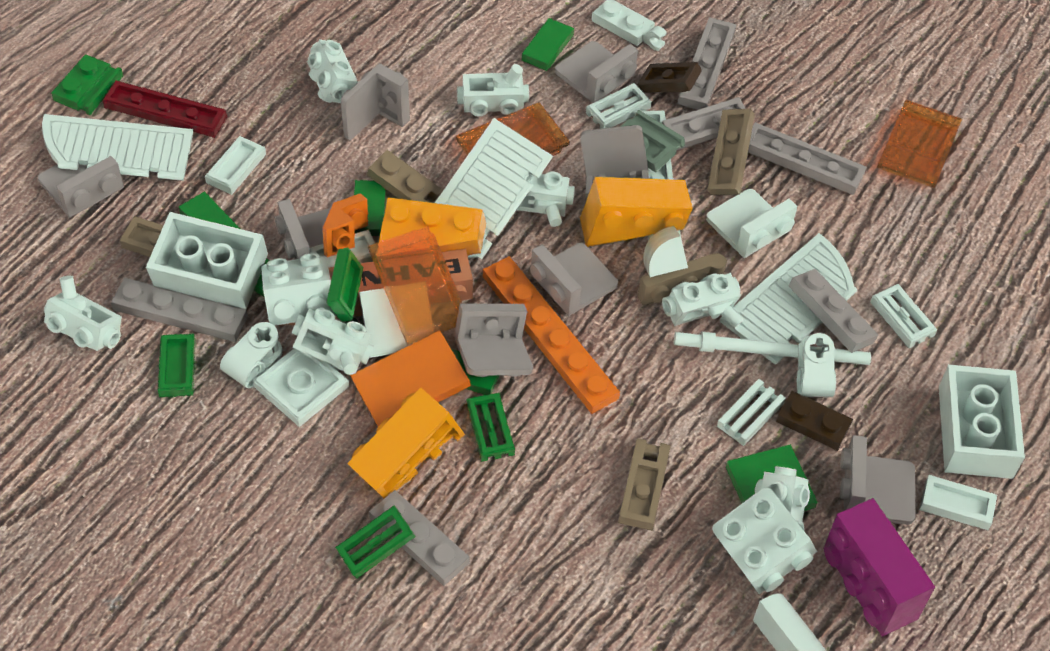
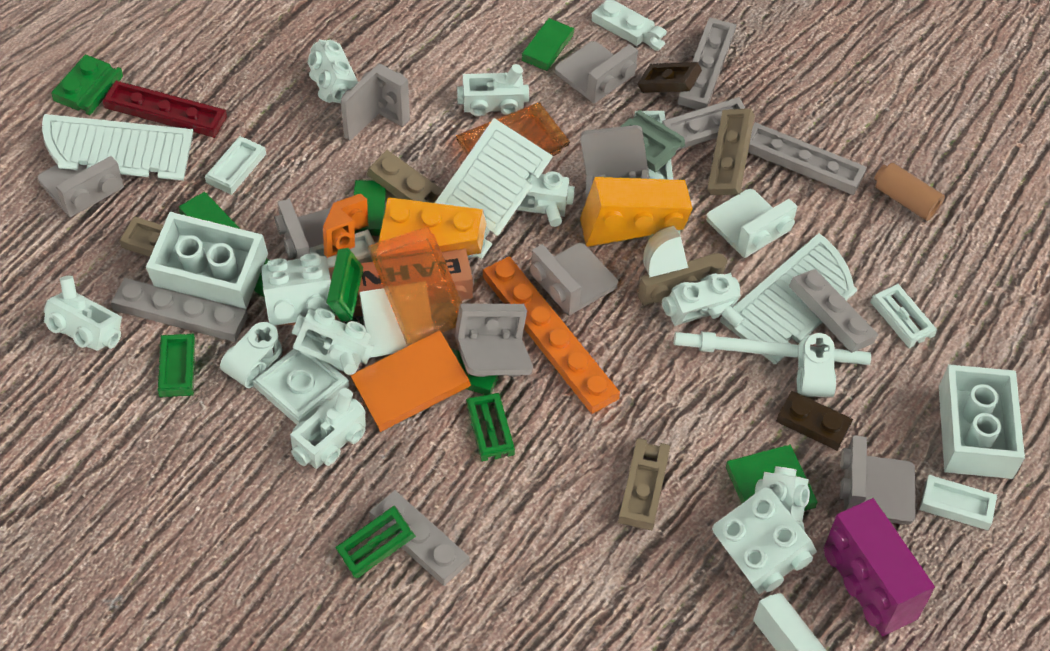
(328, 430): none -> light aqua brick
(404, 443): light orange wedge -> none
(622, 109): light aqua tile -> none
(744, 400): light aqua tile -> none
(909, 191): none -> medium nougat brick
(919, 143): clear orange piece -> none

